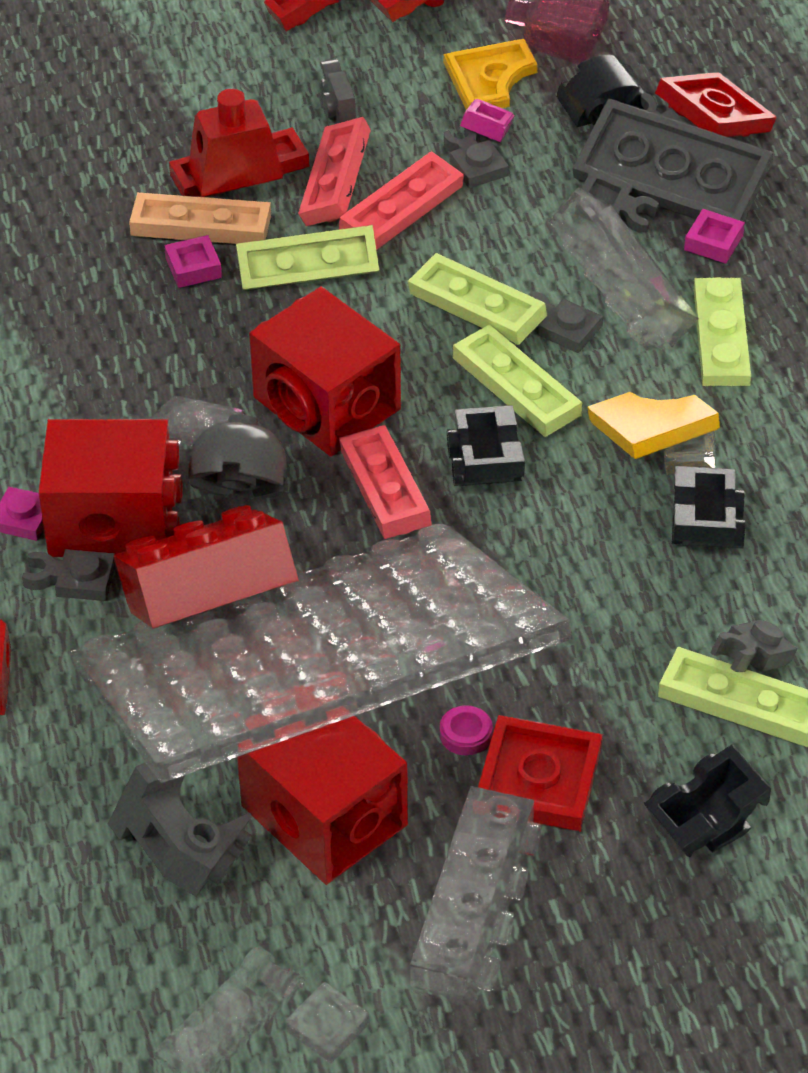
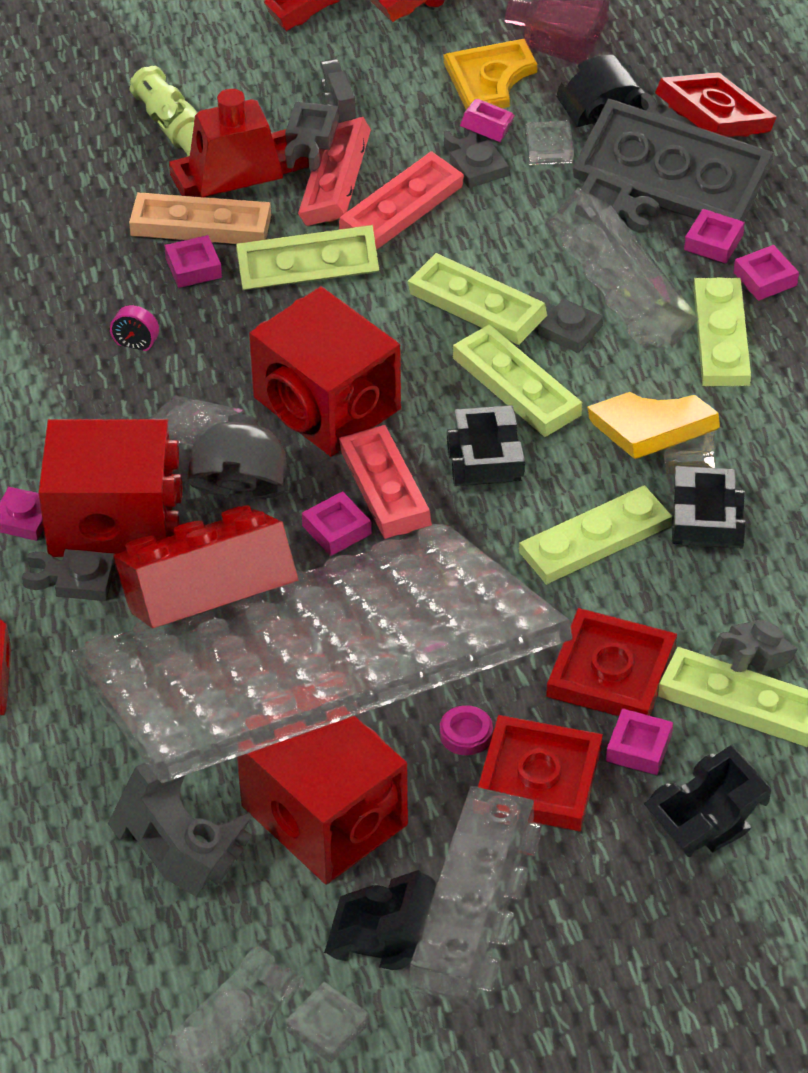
(134, 328): none -> tile
(166, 105): none -> yellowish green piece
(308, 130): none -> dark grey plate
(336, 523): none -> dark pink plate
(382, 920): none -> black cylinder
(549, 142): none -> clear plate
(595, 534): none -> yellowish green plate
(611, 664): none -> red plate
(639, 741): none -> dark pink plate
(766, 272): none -> dark pink plate

